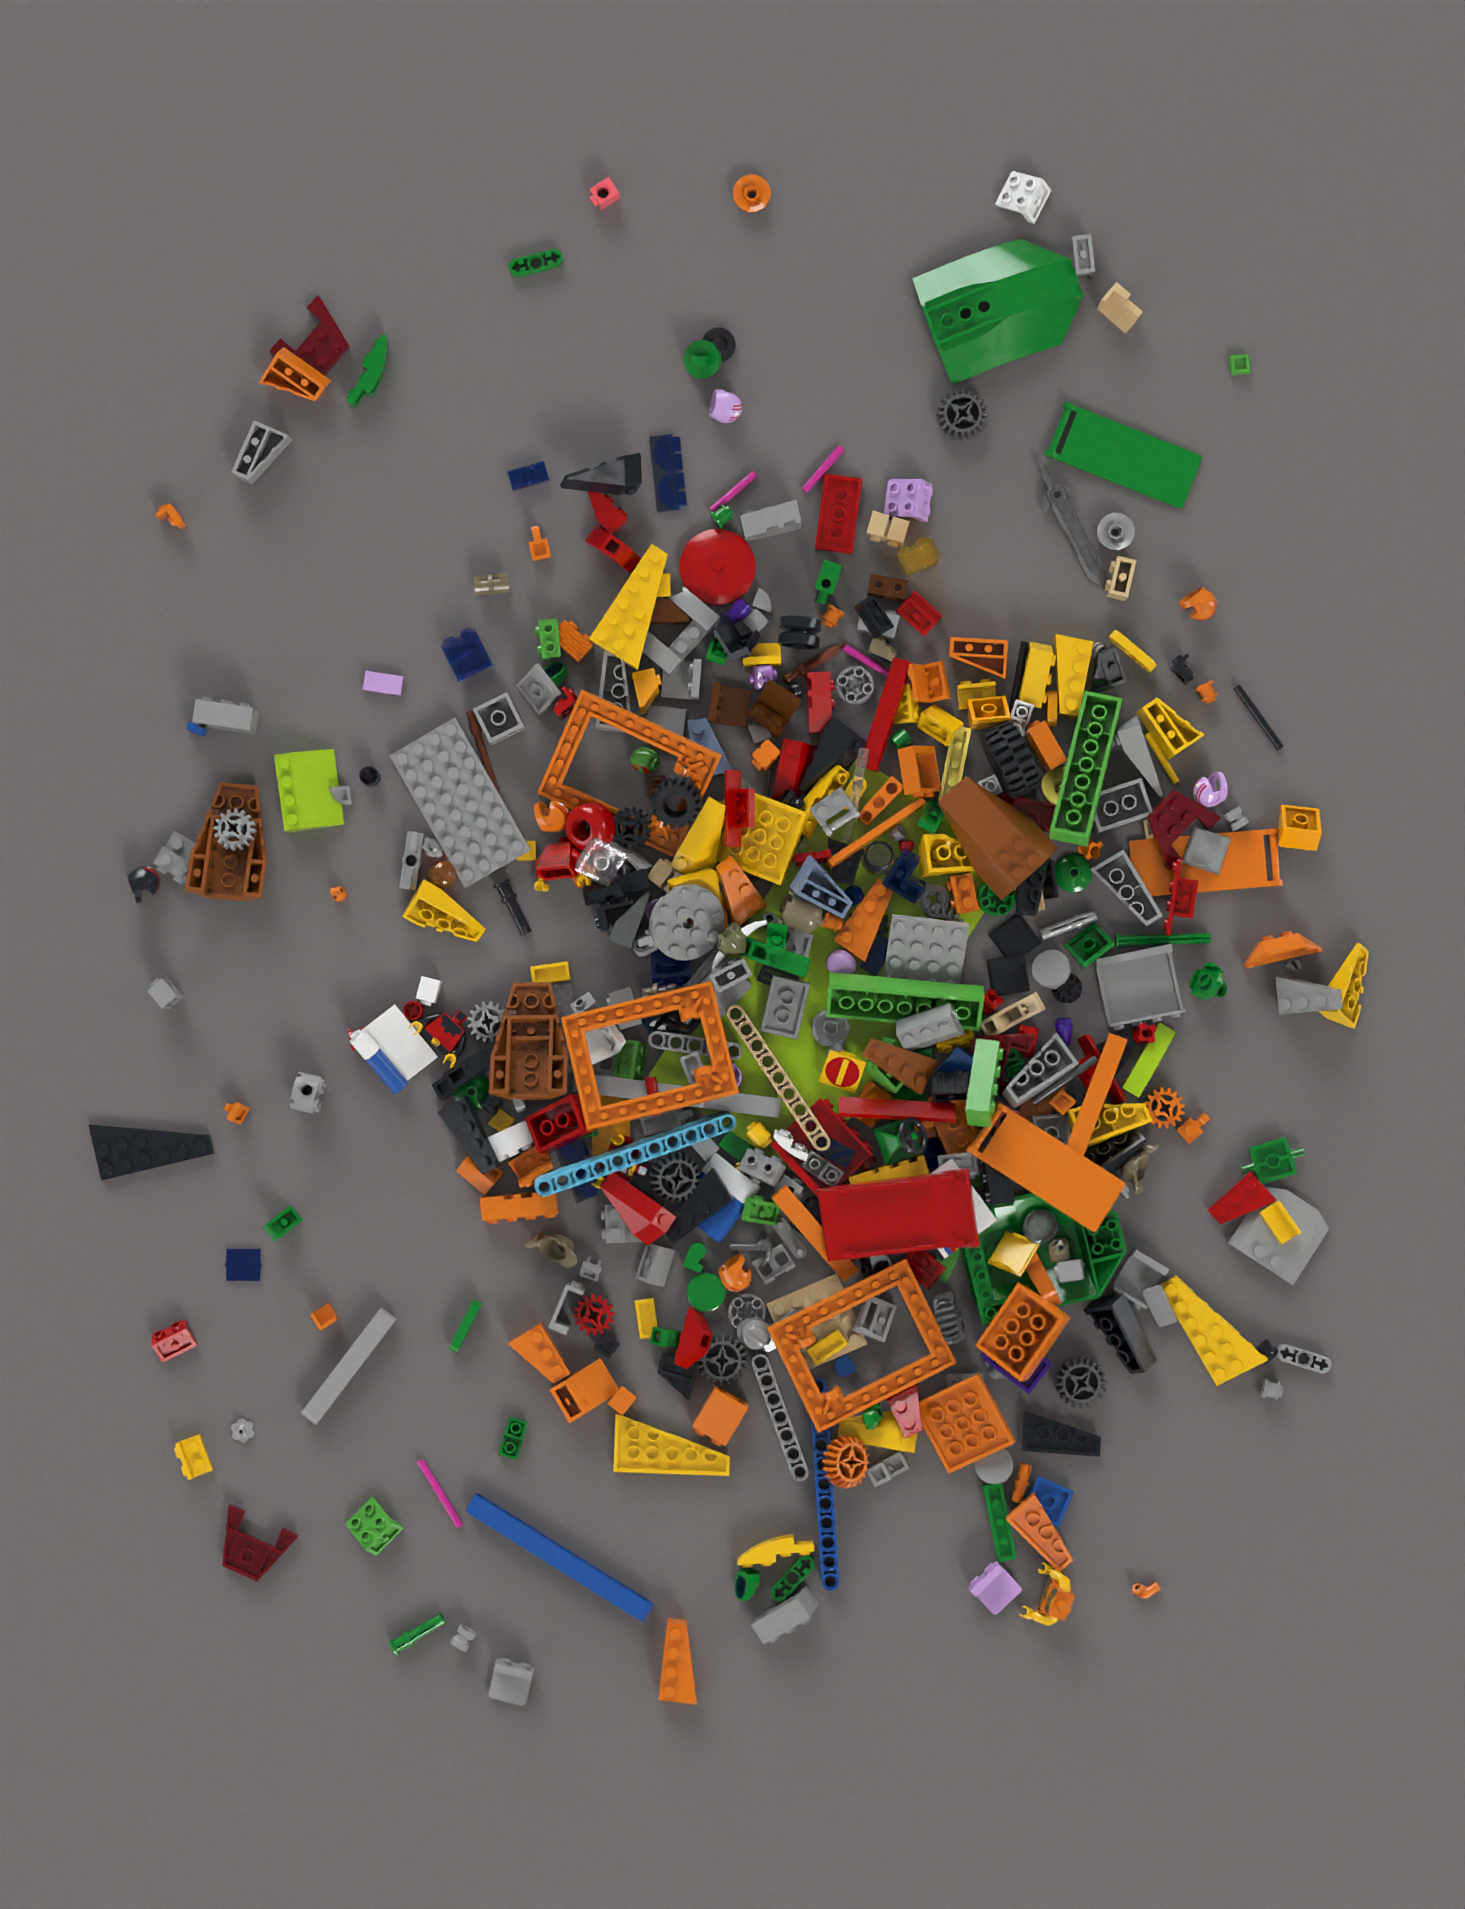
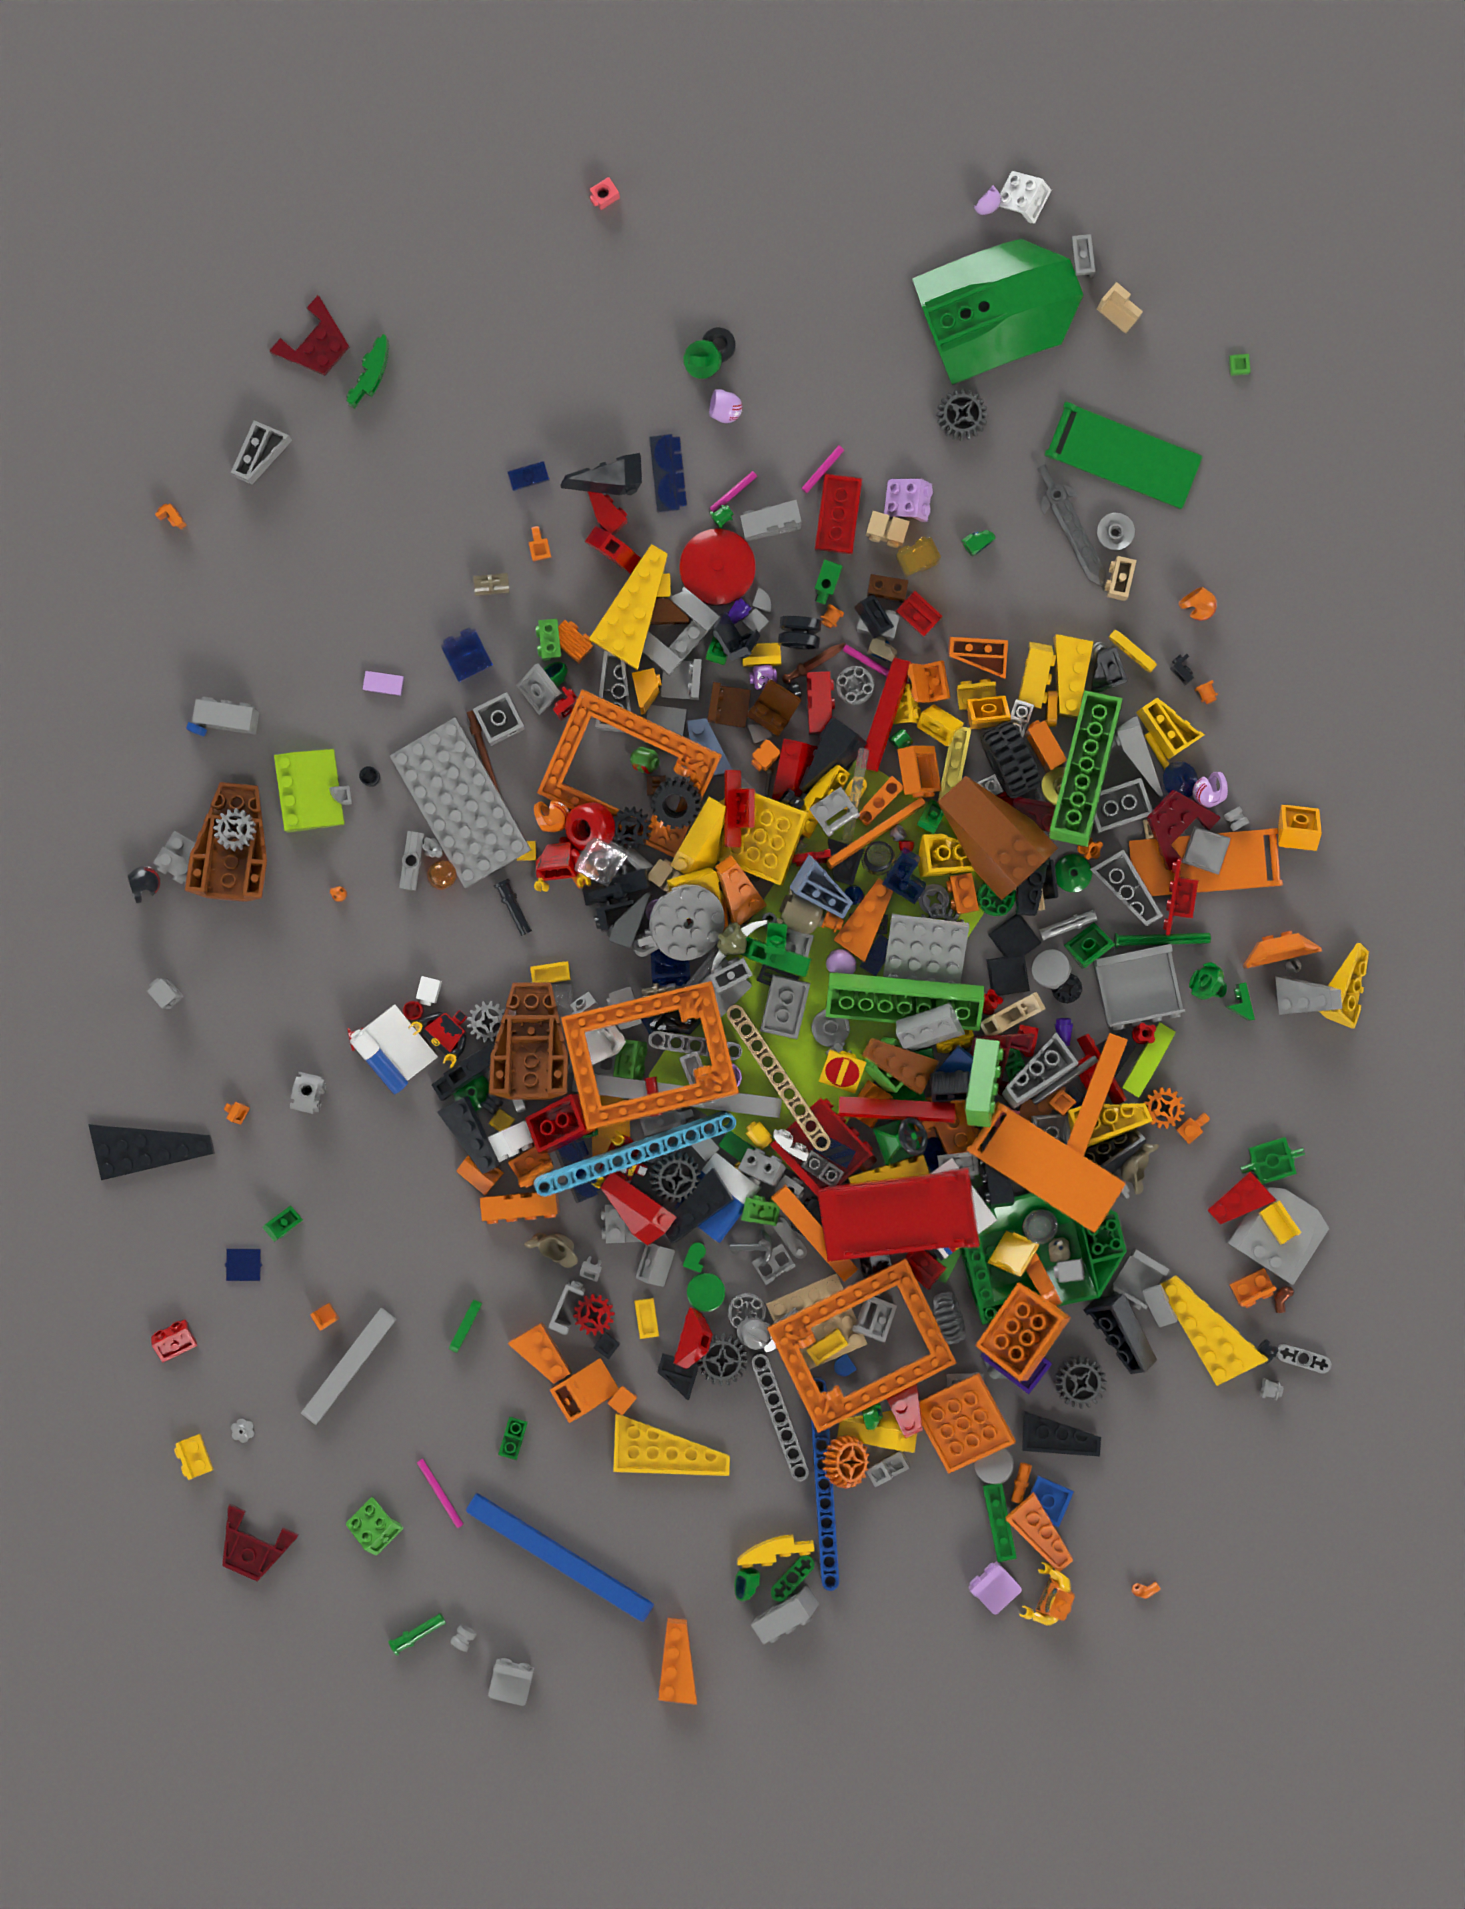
(295, 376): orange wedge -> none
(436, 909): yellow wedge -> none
(548, 253): green beam -> none
(668, 1337): green leg -> none
(720, 1415): orange slope -> none
(732, 1274): orange helmet -> none
(751, 184): orange dish -> none
(978, 541): none -> green rock
(988, 202): none -> lavender hair
(1018, 674): black bar -> none
(1173, 778): none -> clear blue dish
(1243, 1008): none -> green slope
(1252, 1288): none -> orange bracket
(1258, 717): black bar -> none
(1280, 1298): none -> copper arm

